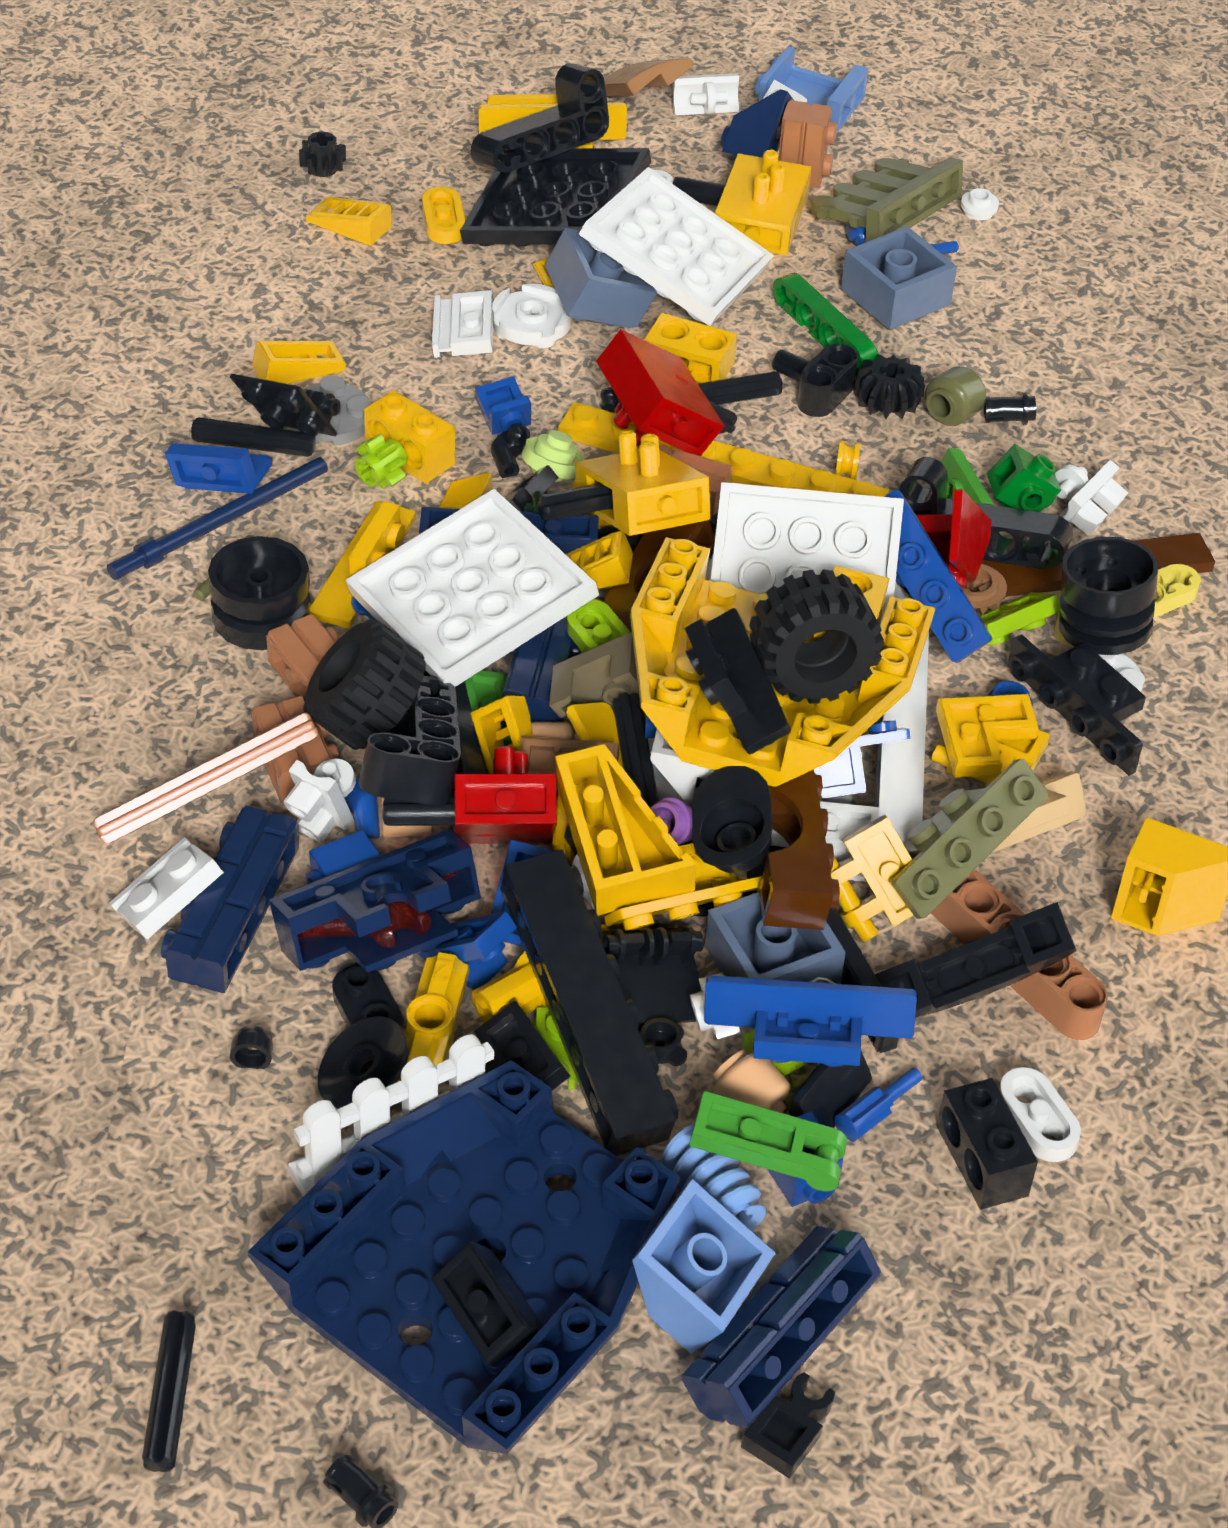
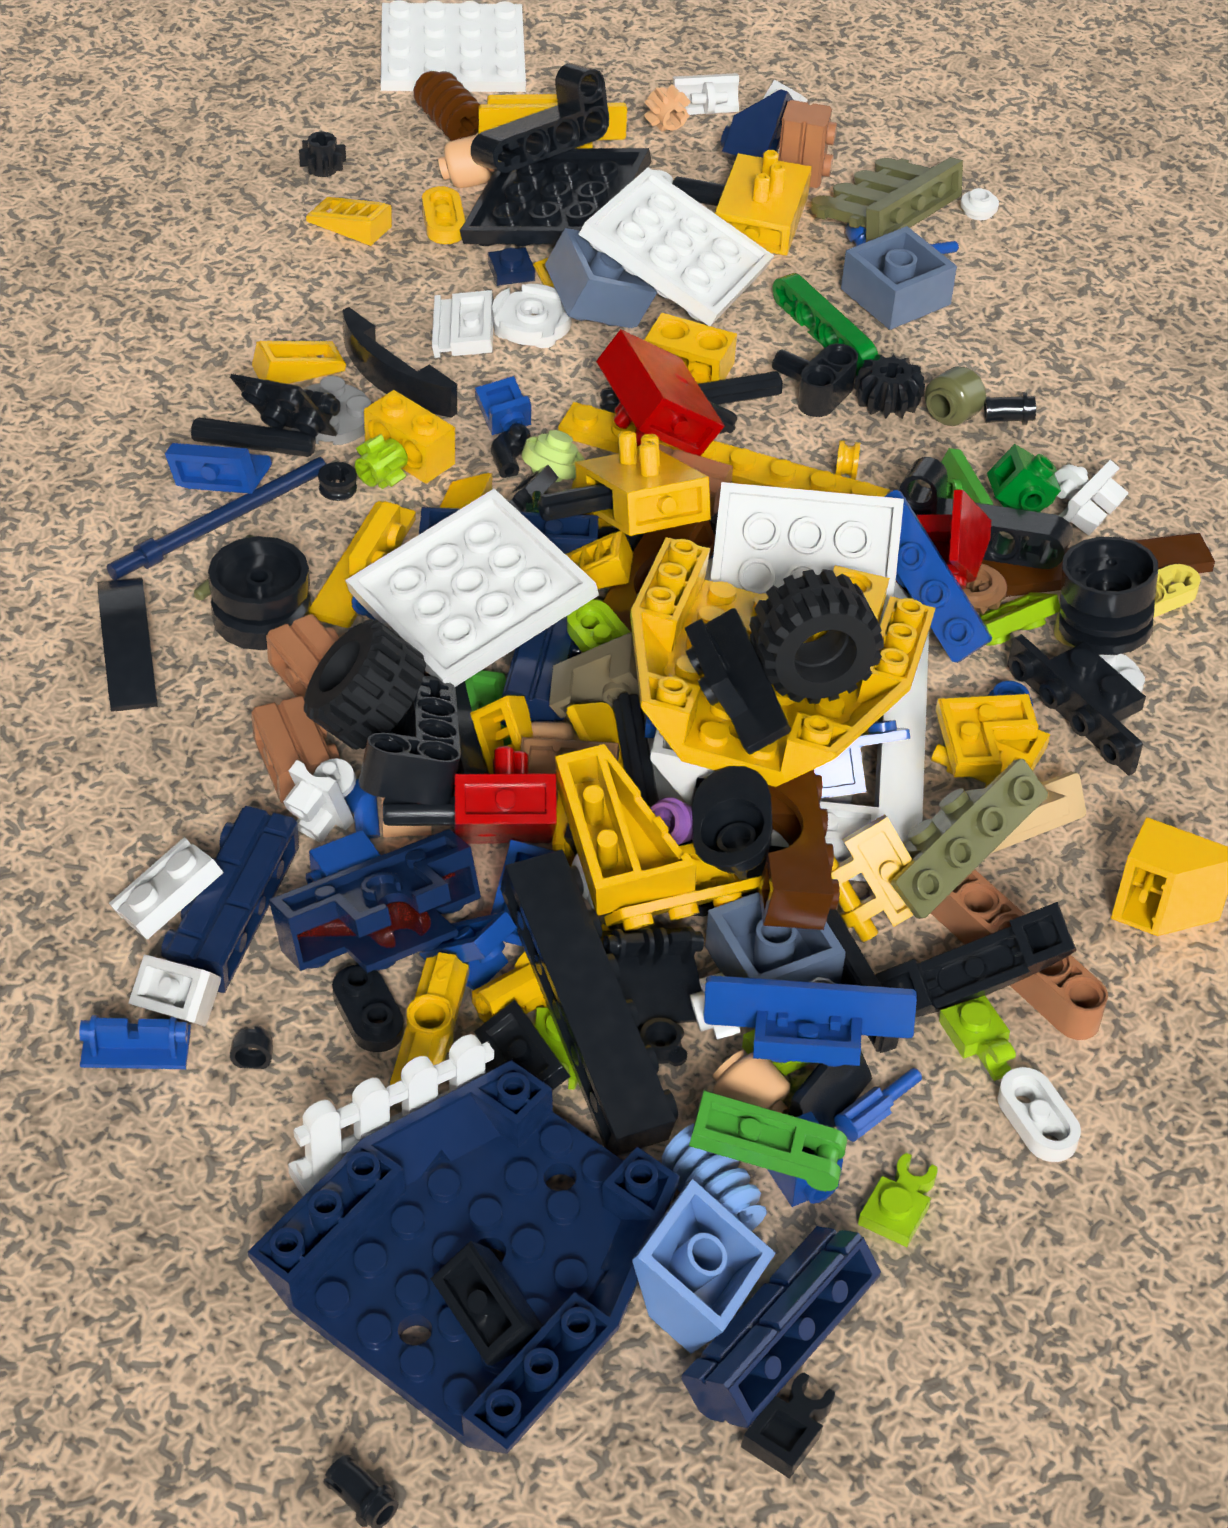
(126, 644): none -> black slope
(134, 1046): none -> blue hinge
(169, 1391): black axle -> none
(175, 990): none -> white slope
(205, 778): axle -> none
(337, 471): none -> black bush
(363, 1051): black dish -> none
(388, 372): none -> black slope
(447, 104): none -> reddish brown piece
(460, 167): none -> light nougat head
(467, 39): none -> white plate
(511, 266): none -> dark blue plate
(653, 73): medium nougat slope -> none
(667, 108): none -> light nougat gear
(817, 88): medium blue panel -> none
(899, 1206): none -> lime plate
(980, 1031): none -> lime plate
(986, 1143): black brick -> none

